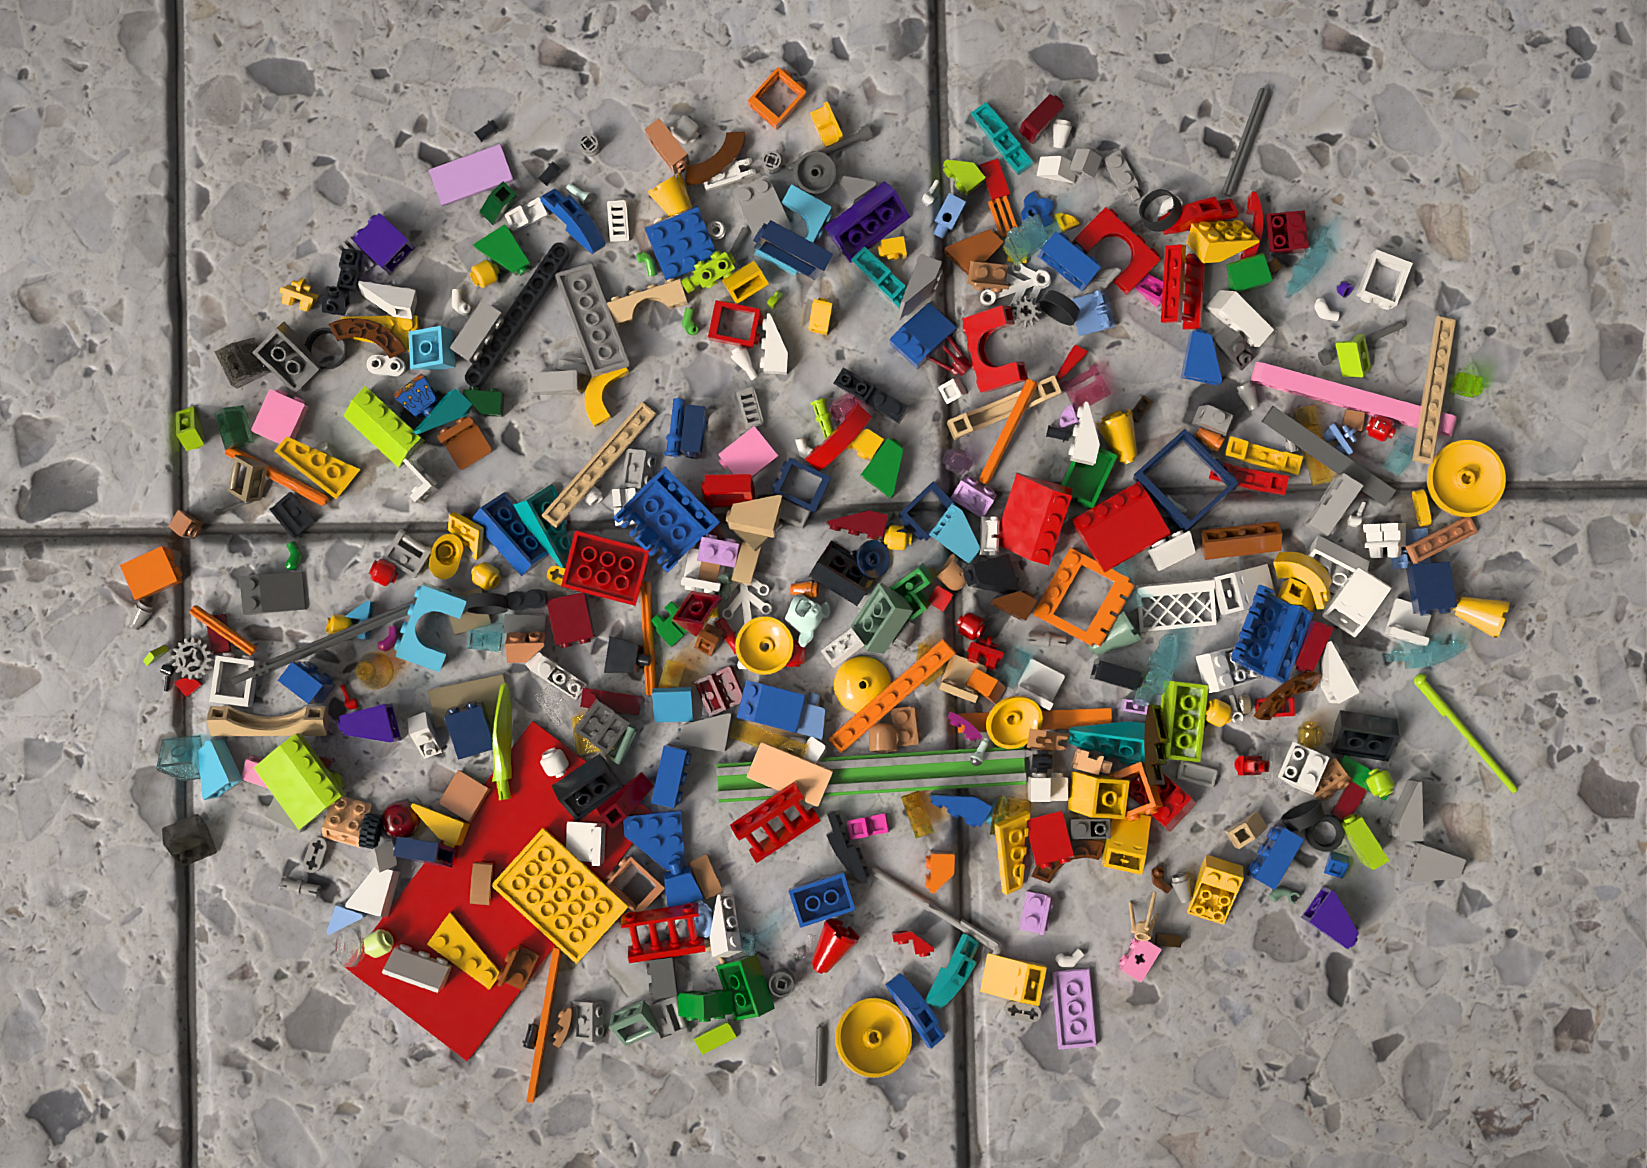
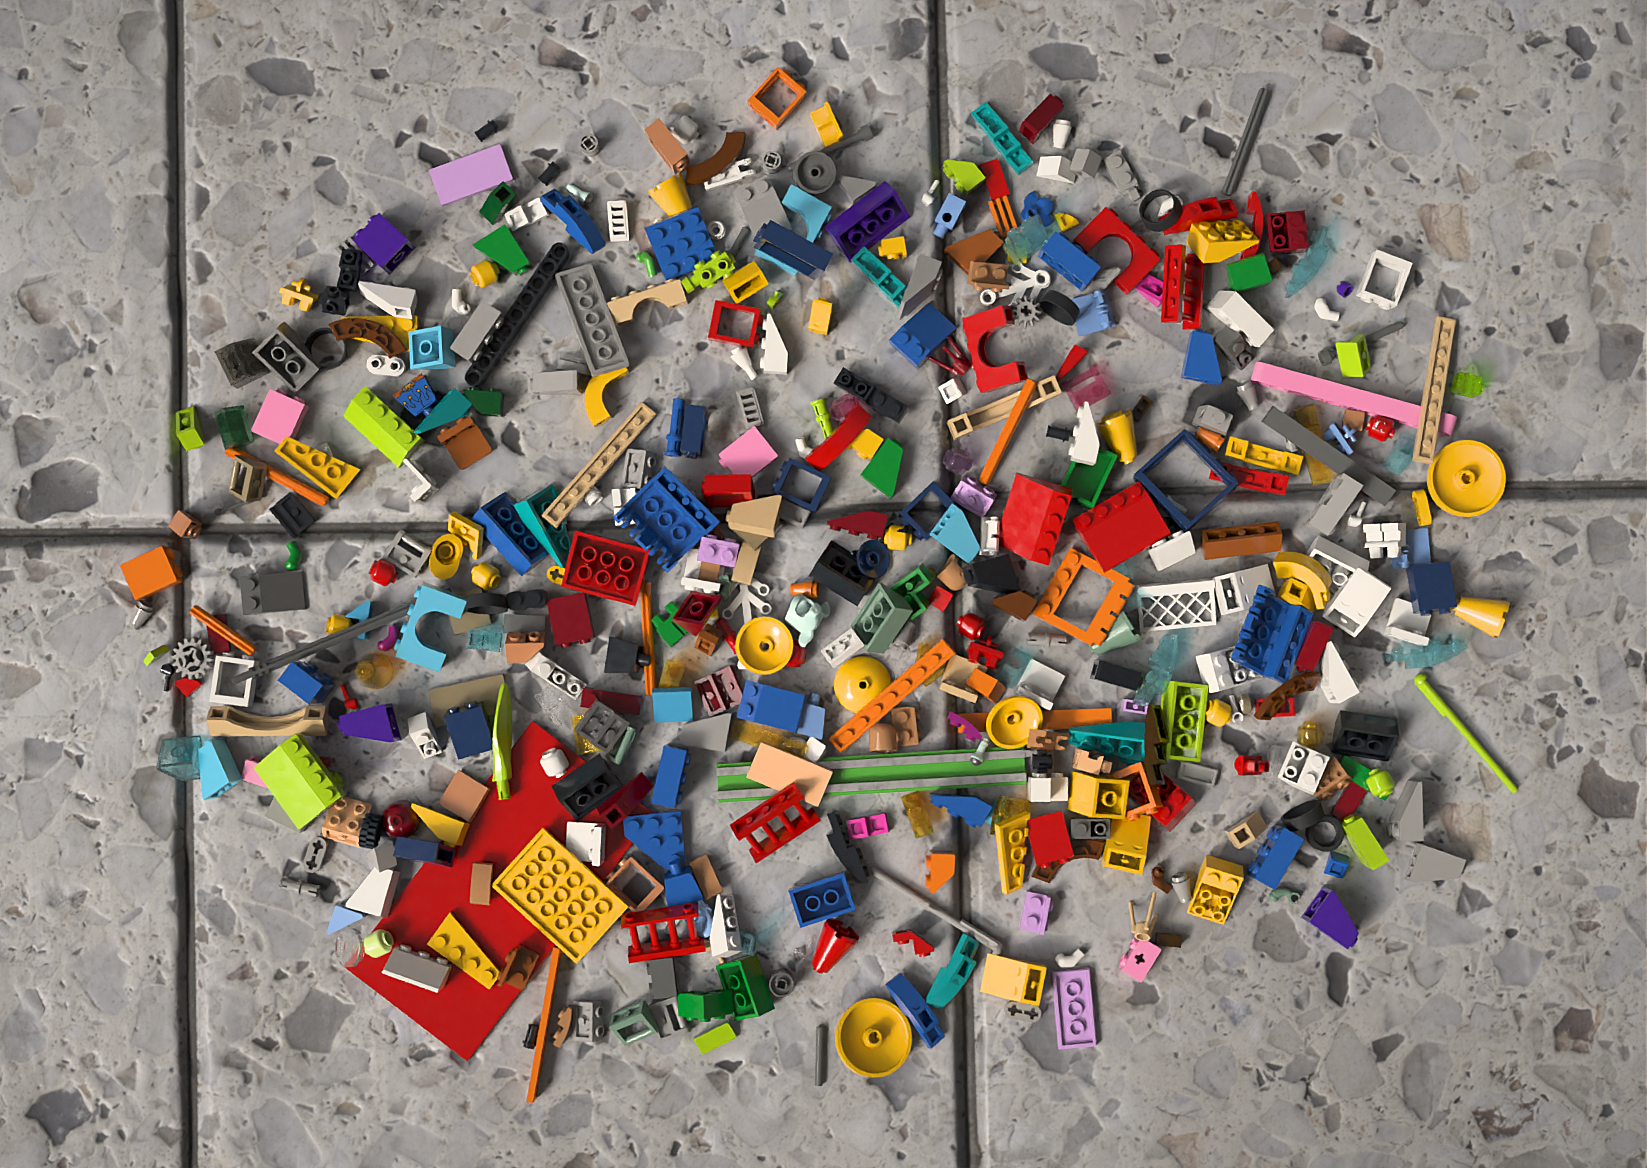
(188, 840): clear smoke slope -> none
(688, 323): bright green arm -> none
(1068, 417): lavender tile -> none
(1441, 539): nougat tile -> none

